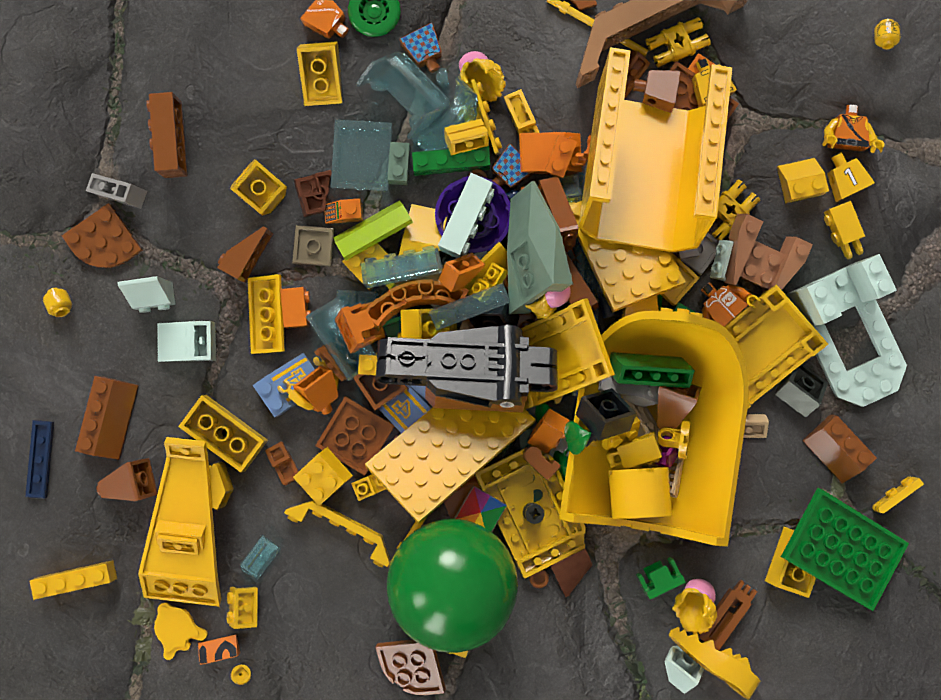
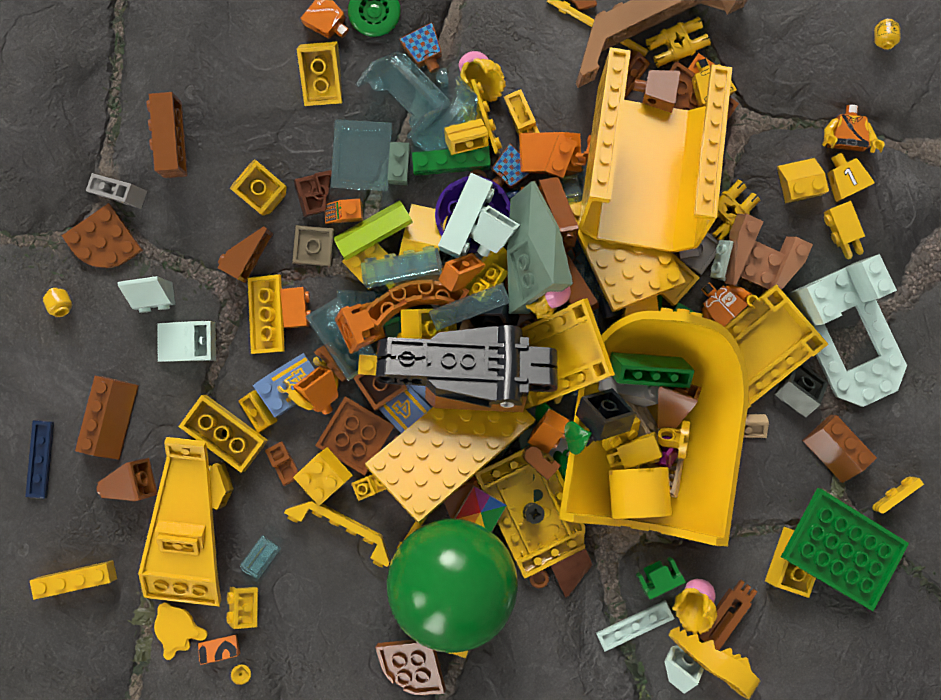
(257, 411): none -> yellow slope
(493, 231): none -> light aqua torso
(635, 625): none -> light aqua tile

